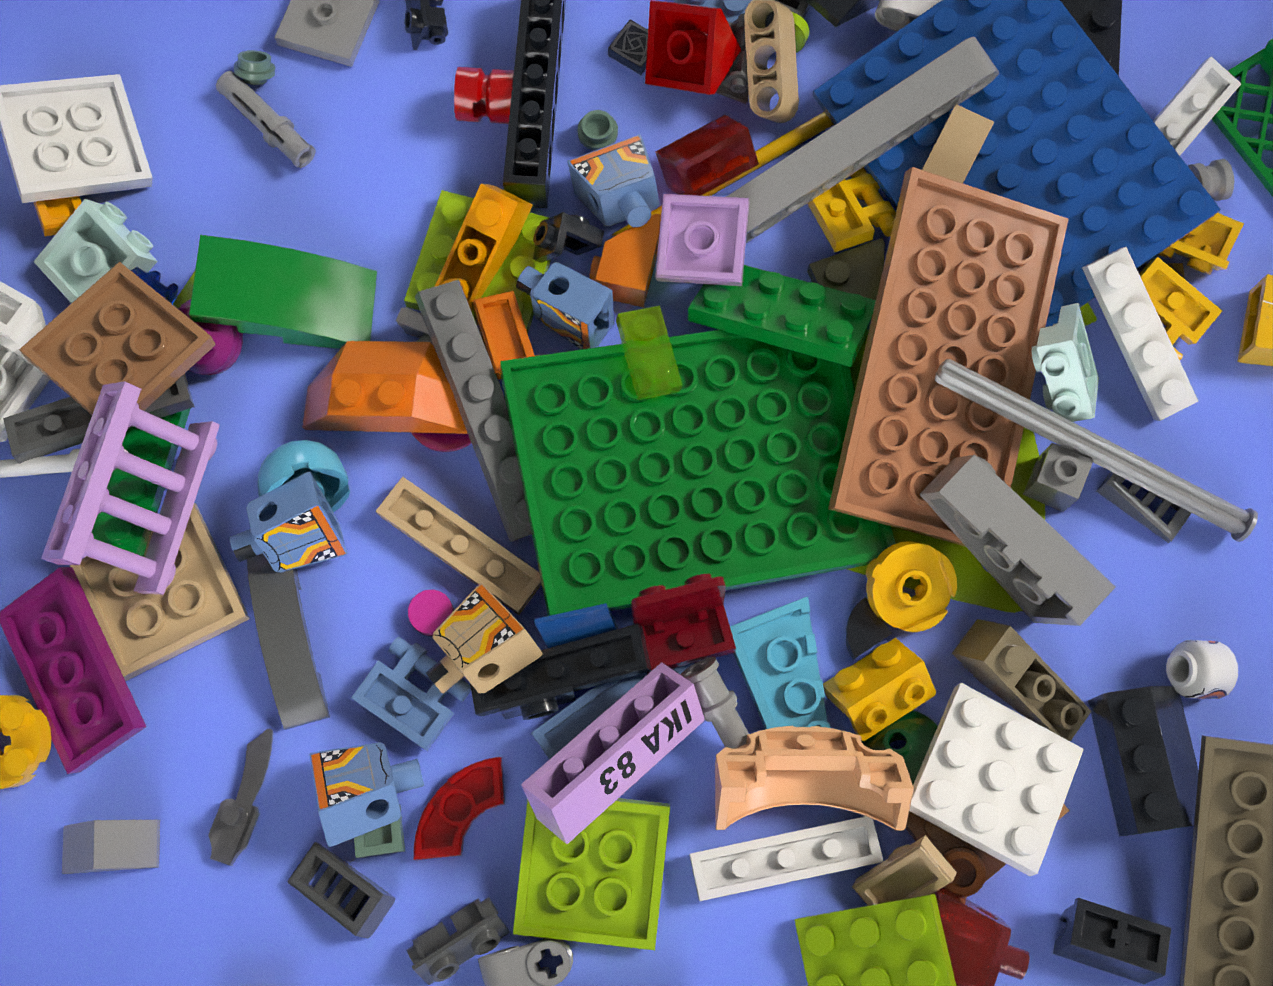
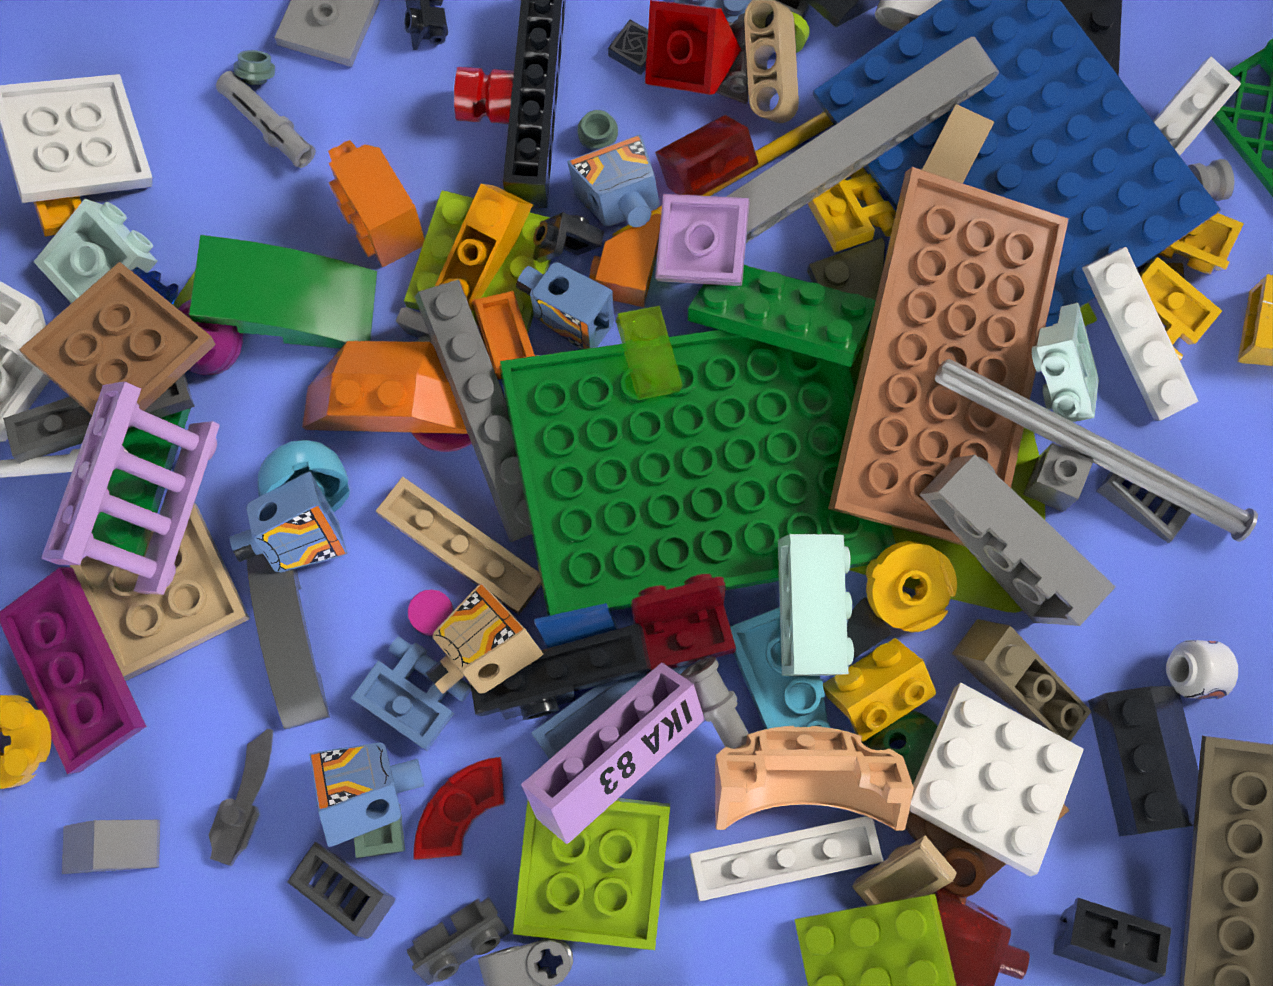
(374, 202): none -> orange hinge
(814, 605): none -> light aqua brick

